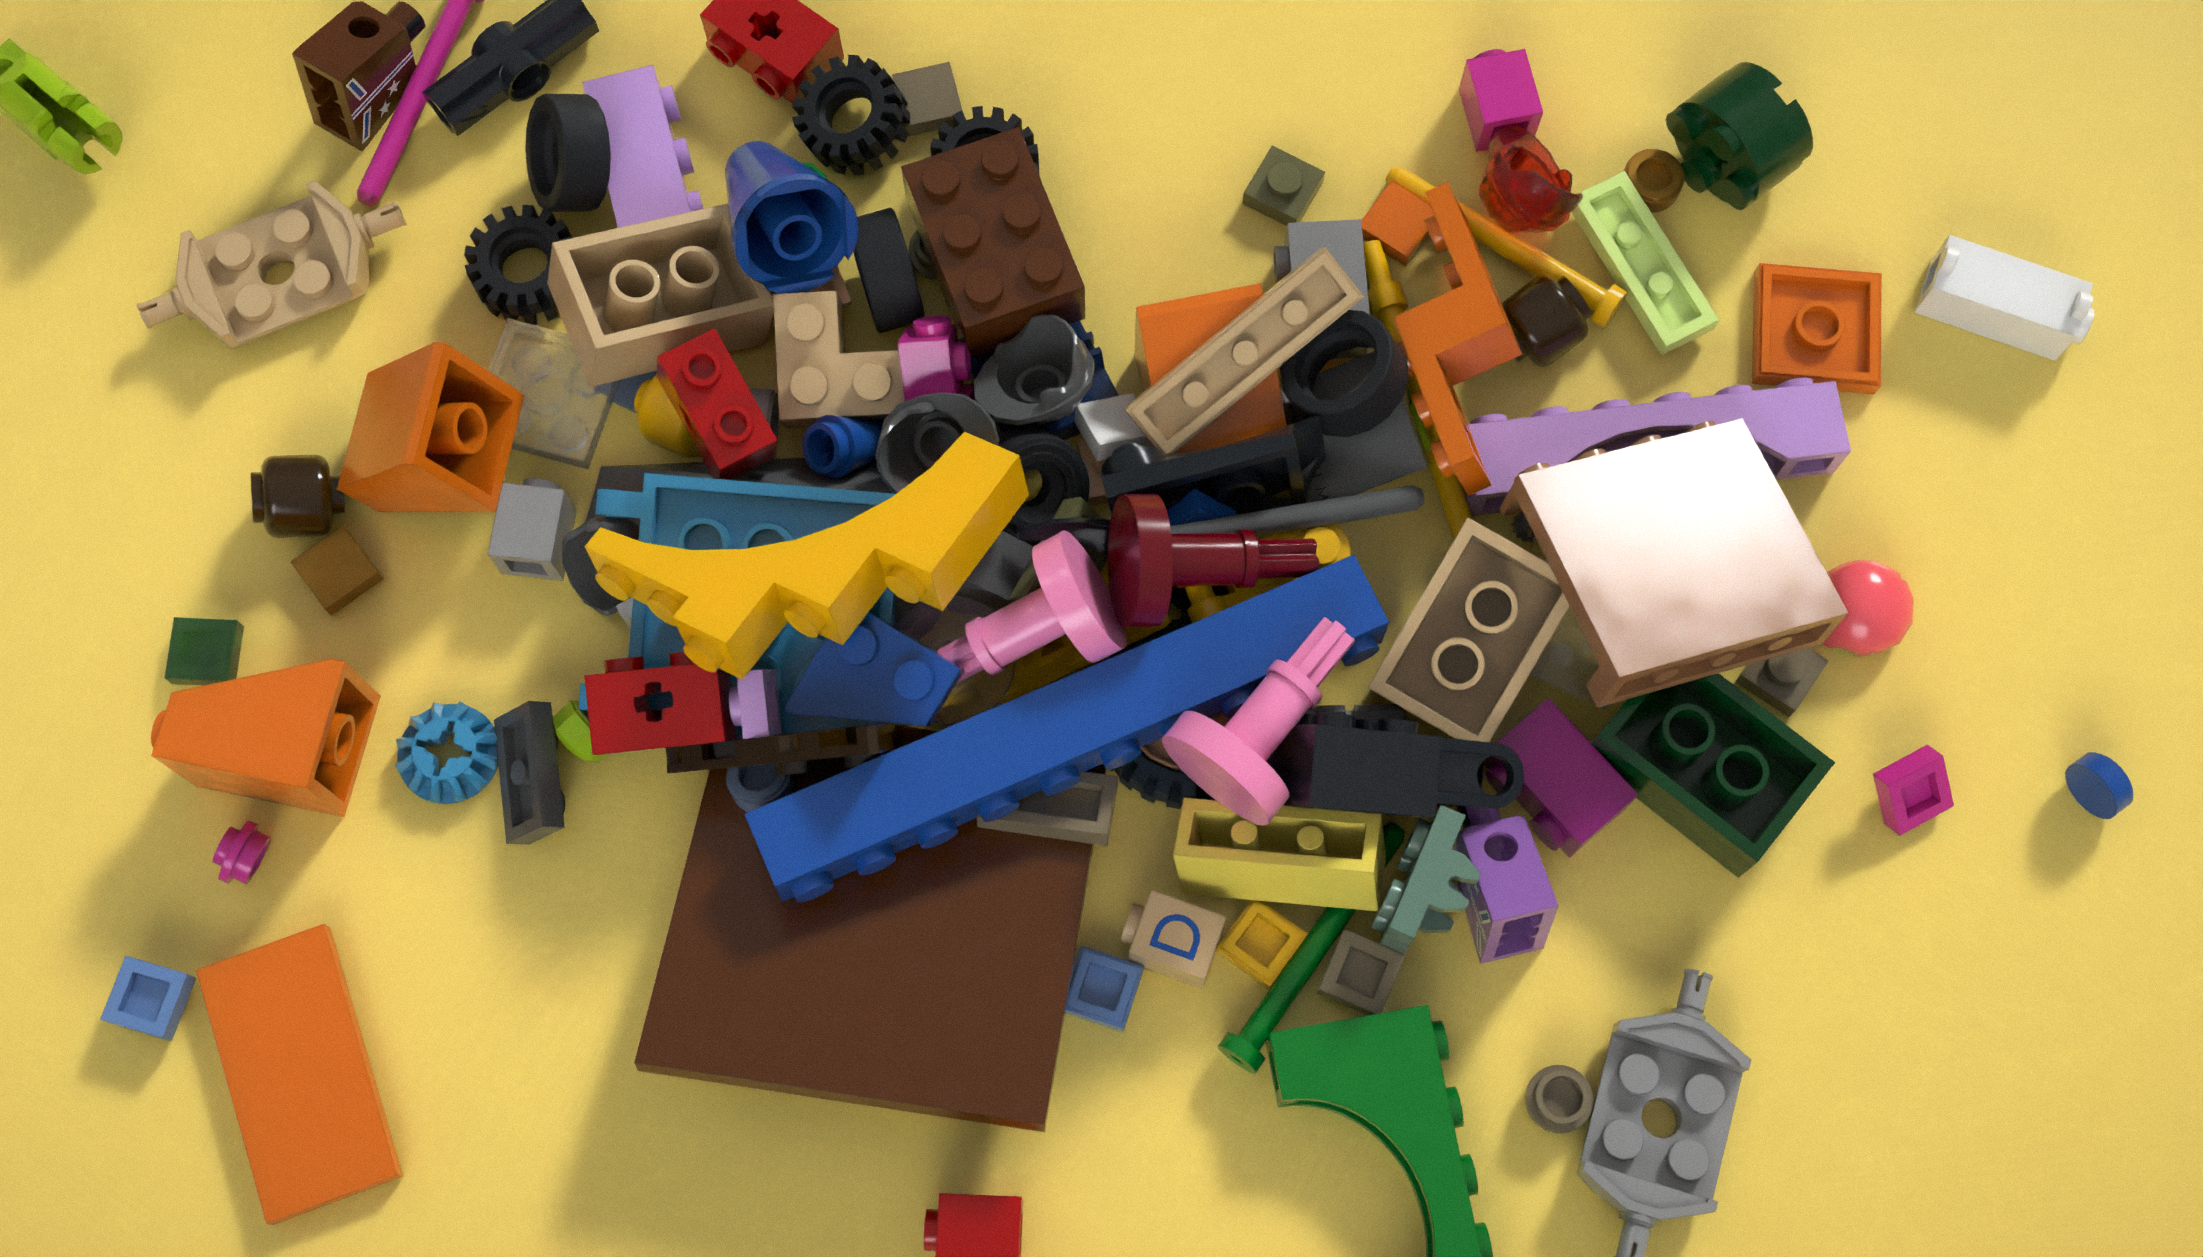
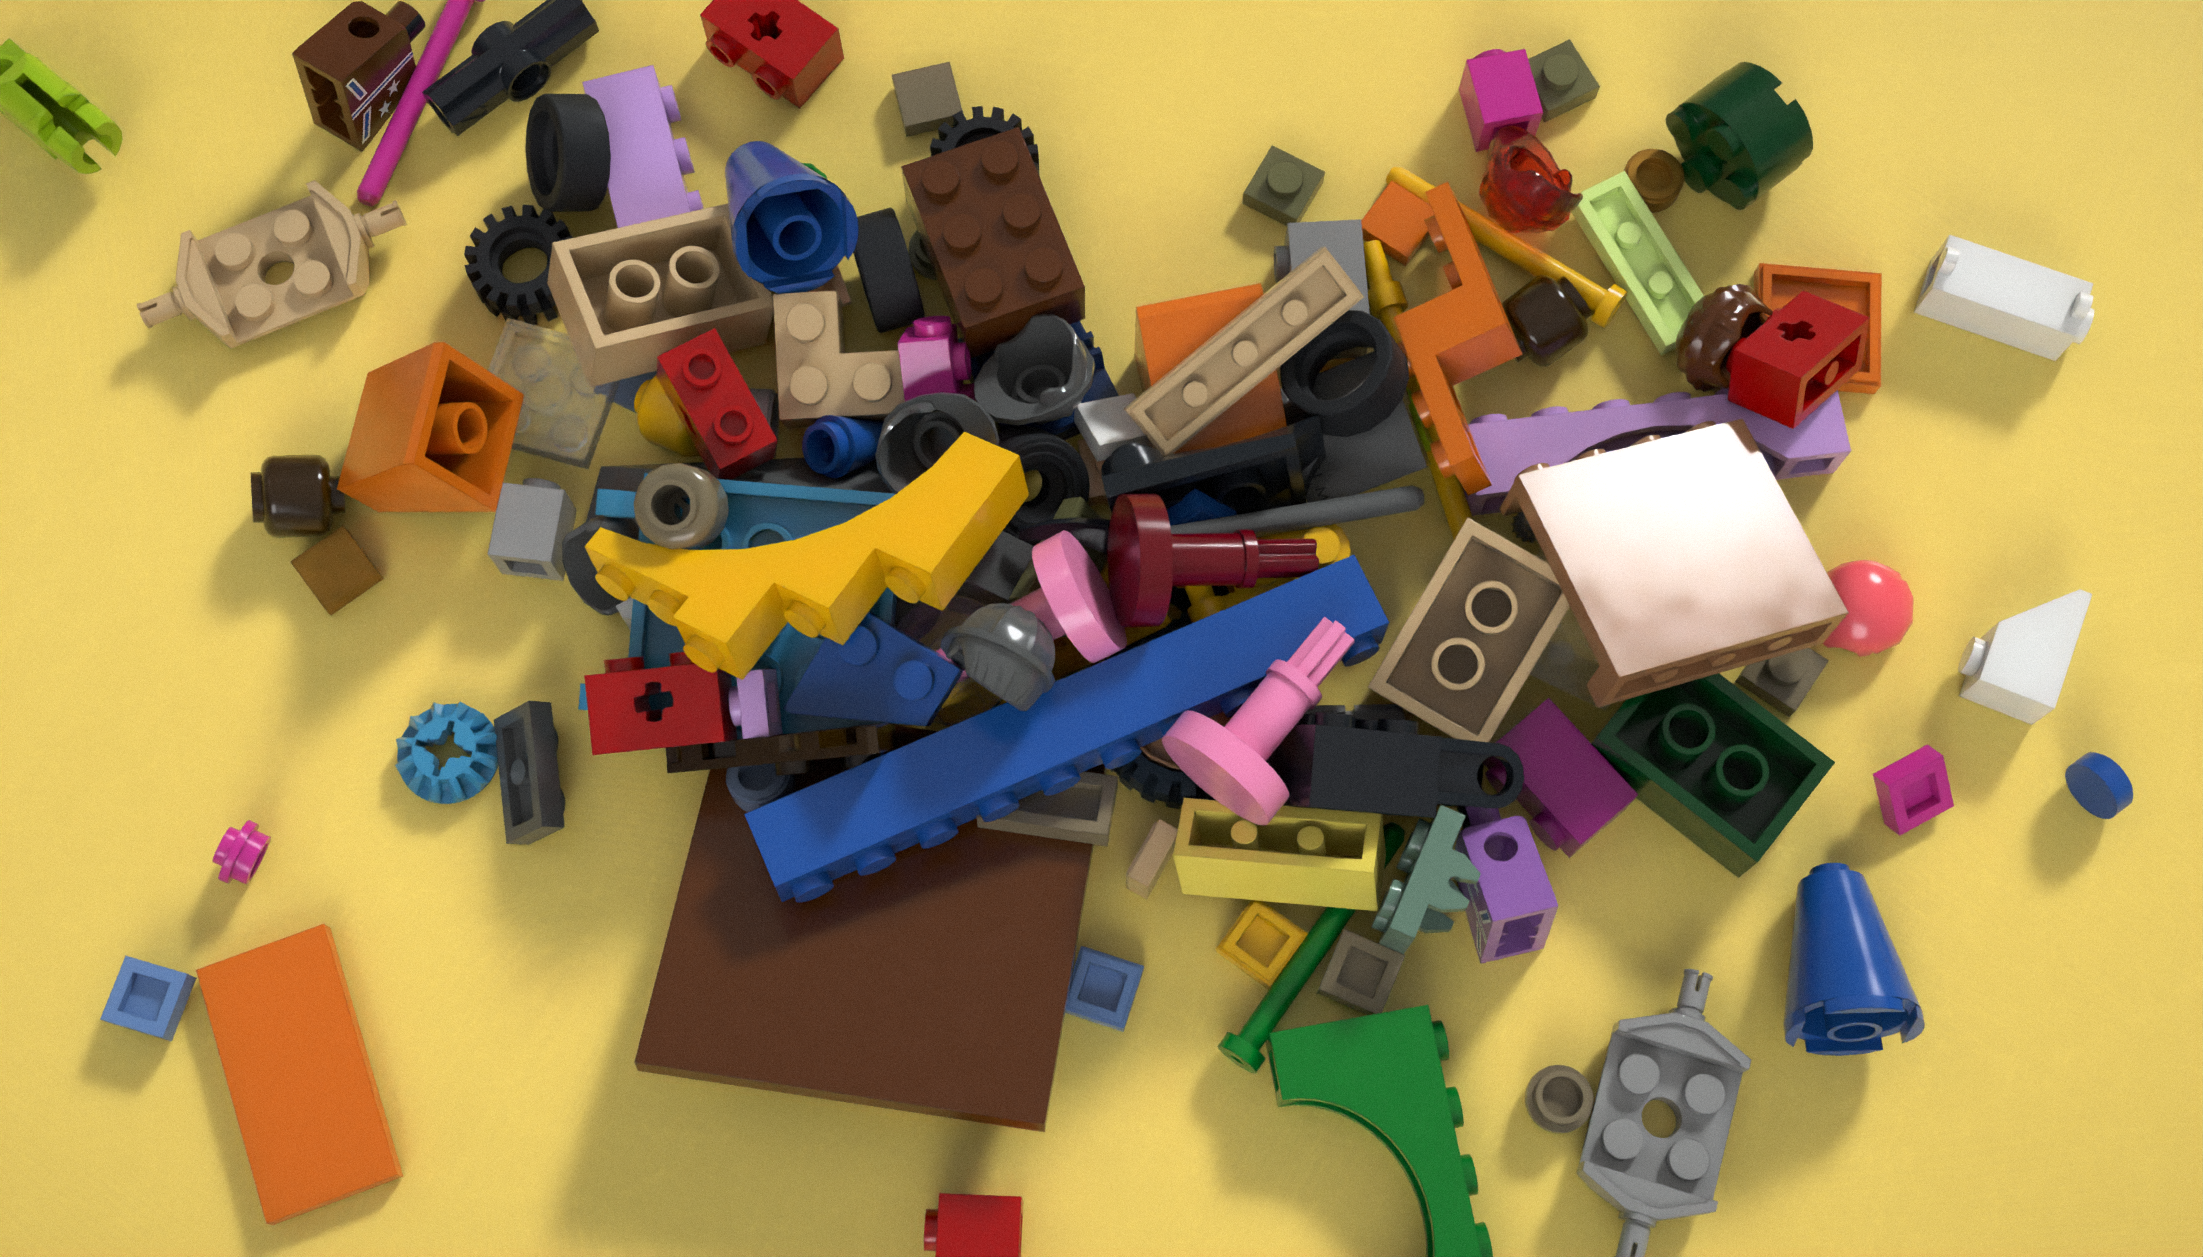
(203, 651): clear green tile -> none
(272, 735): orange slope -> none
(574, 731): lime tile -> none
(659, 504): none -> dark tan head
(834, 90): black tyre -> none
(1004, 652): none -> dark grey piece
(1151, 859): none -> tan tile
(1173, 938): tan brick -> none
(1562, 80): none -> olive plate
(1713, 330): none -> reddish brown hair
(1797, 359): none -> red brick
(1845, 970): none -> blue cone
(2025, 658): none -> white slope

